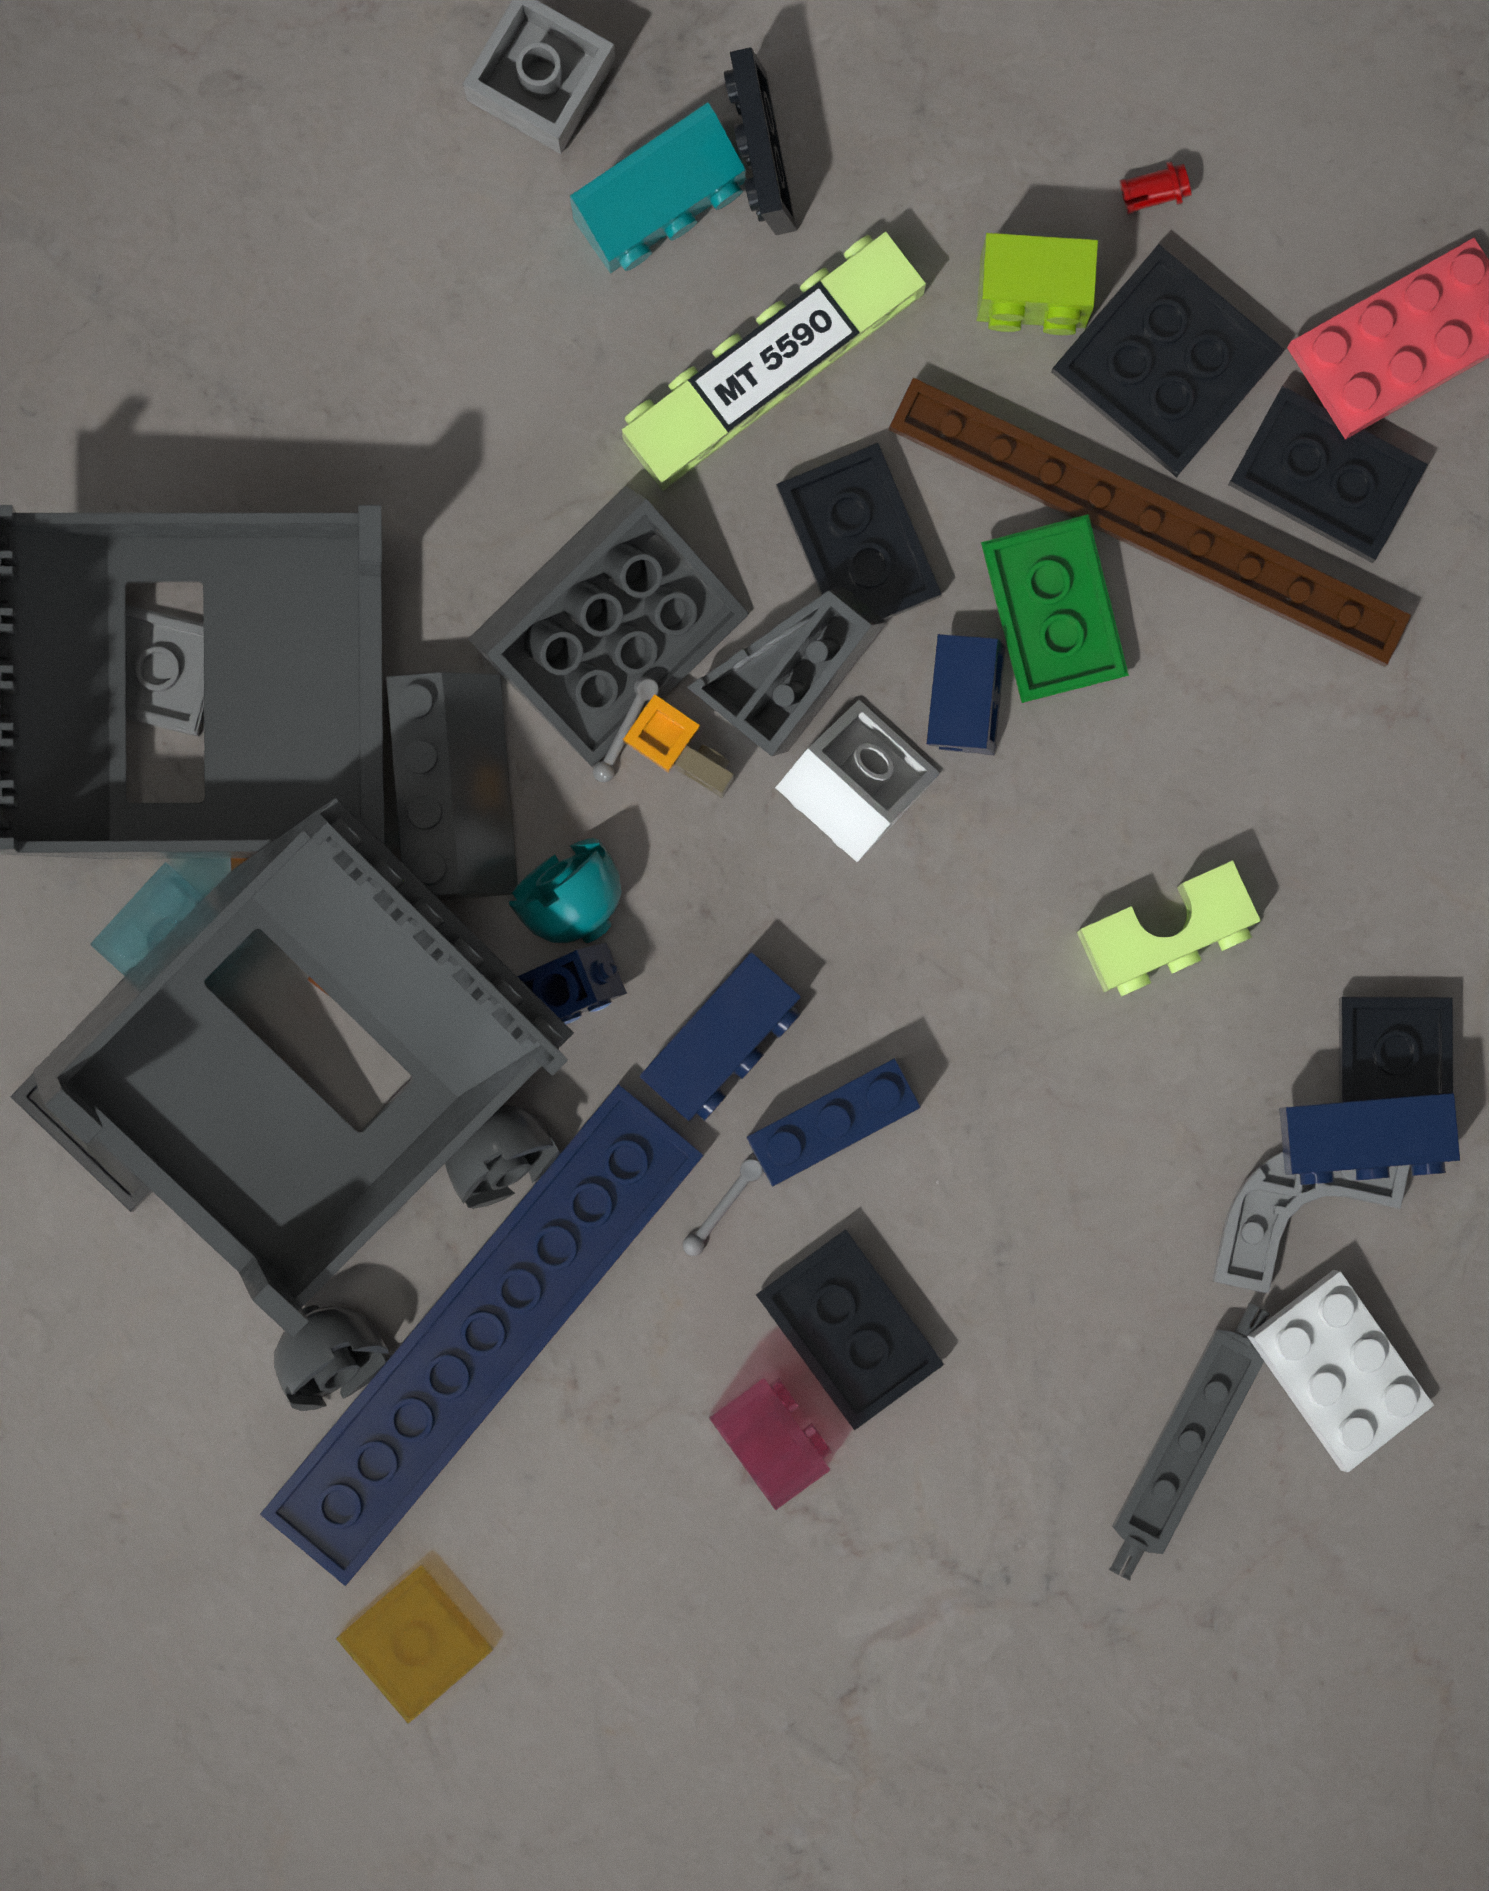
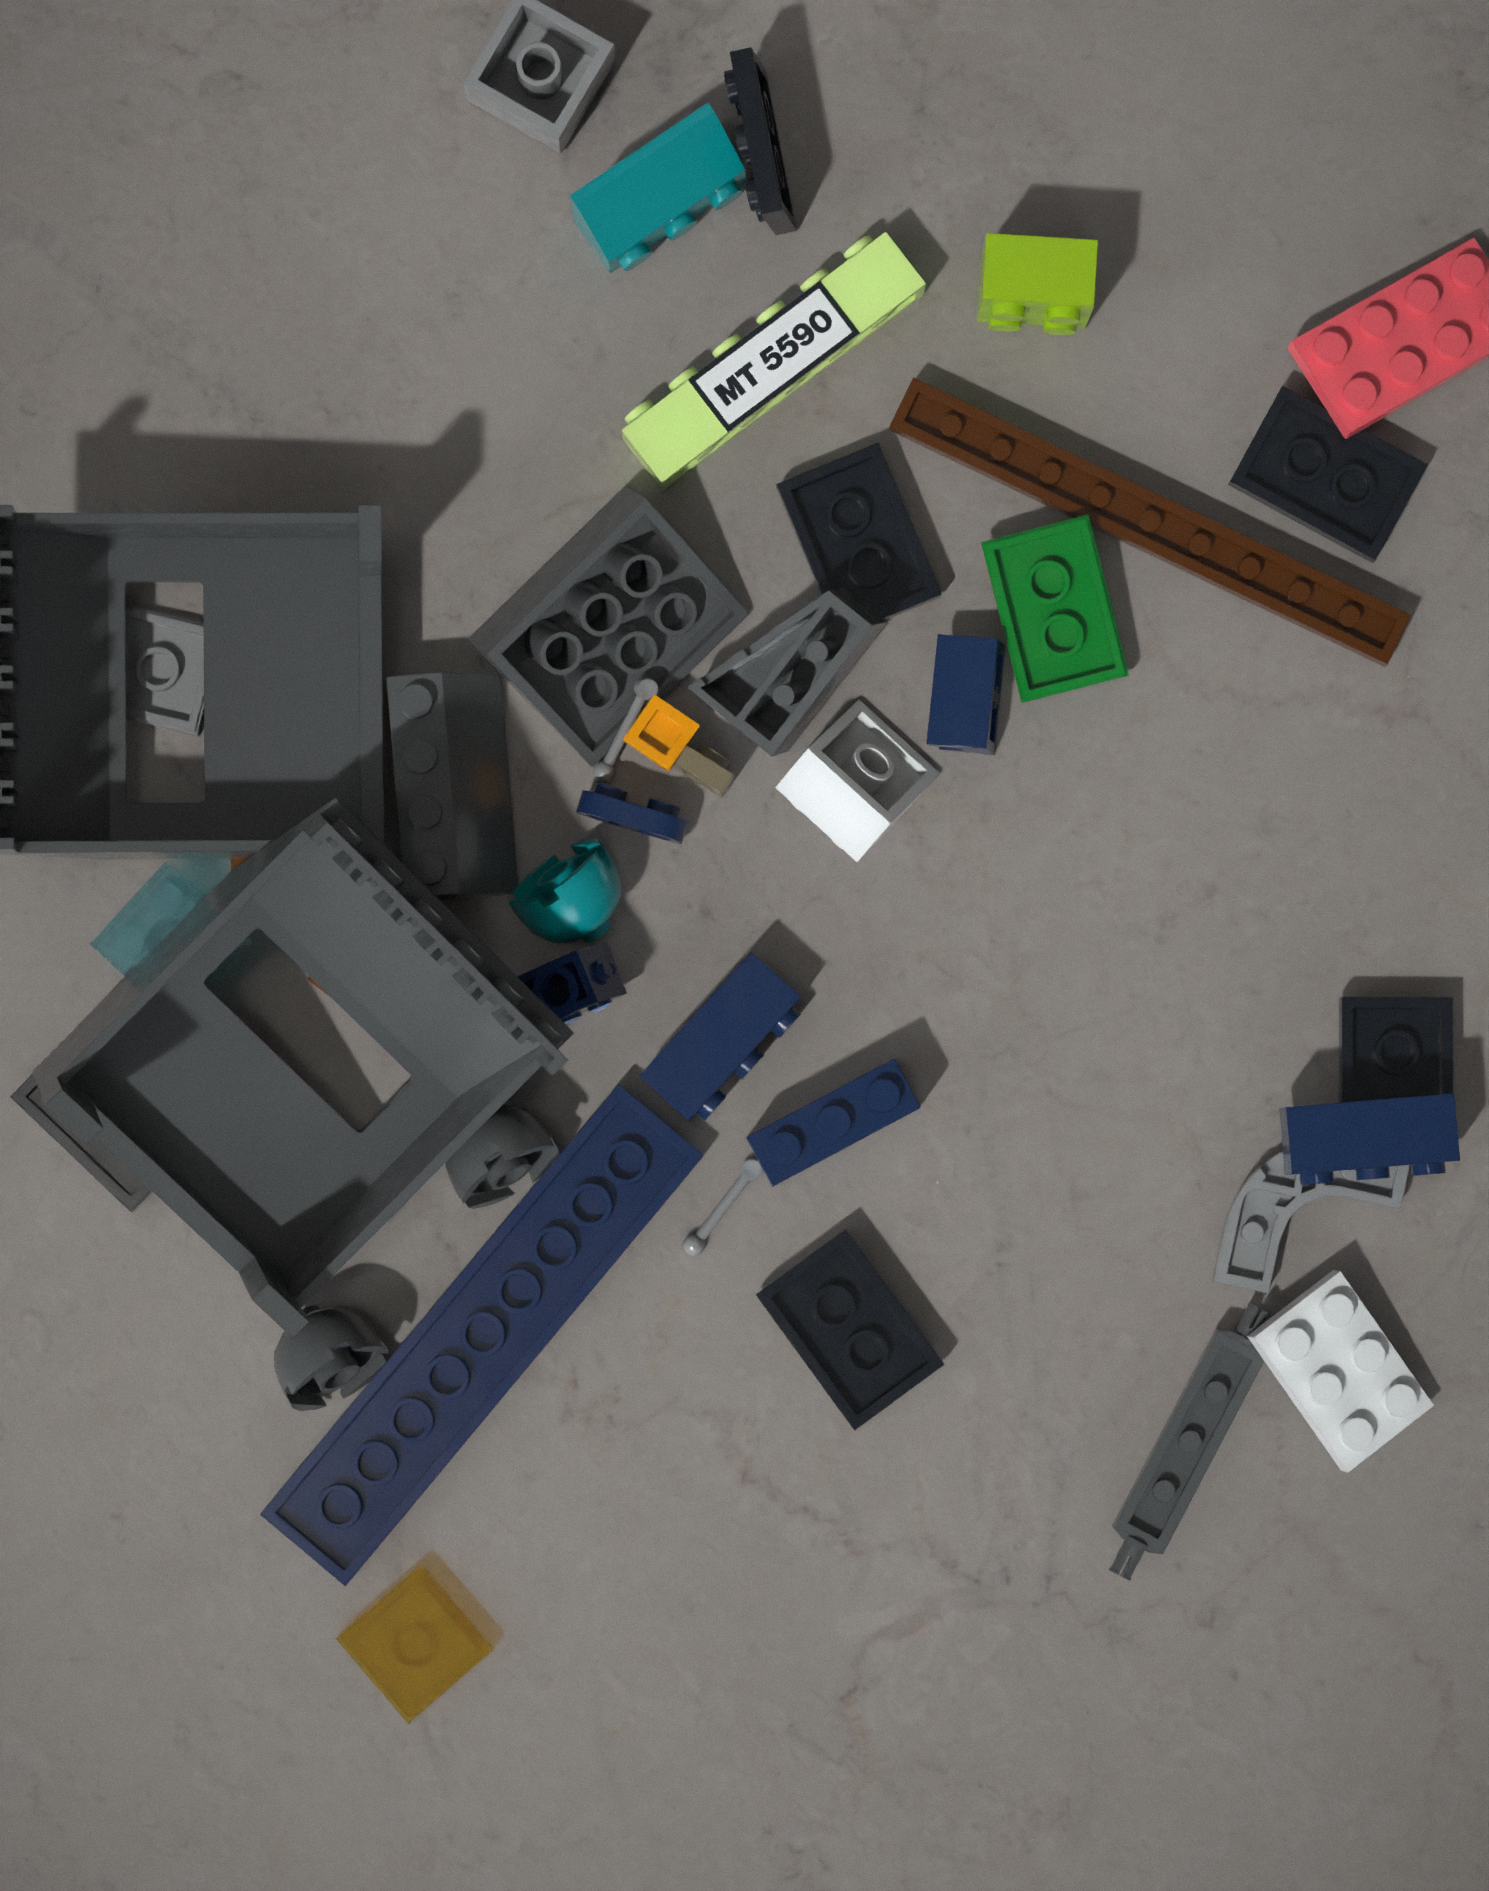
(655, 820): none -> dark blue plate
(770, 1440): clear pink brick -> none
(1156, 188): red pin -> none
(1167, 360): black plate -> none
(1215, 912): yellowish green arch -> none

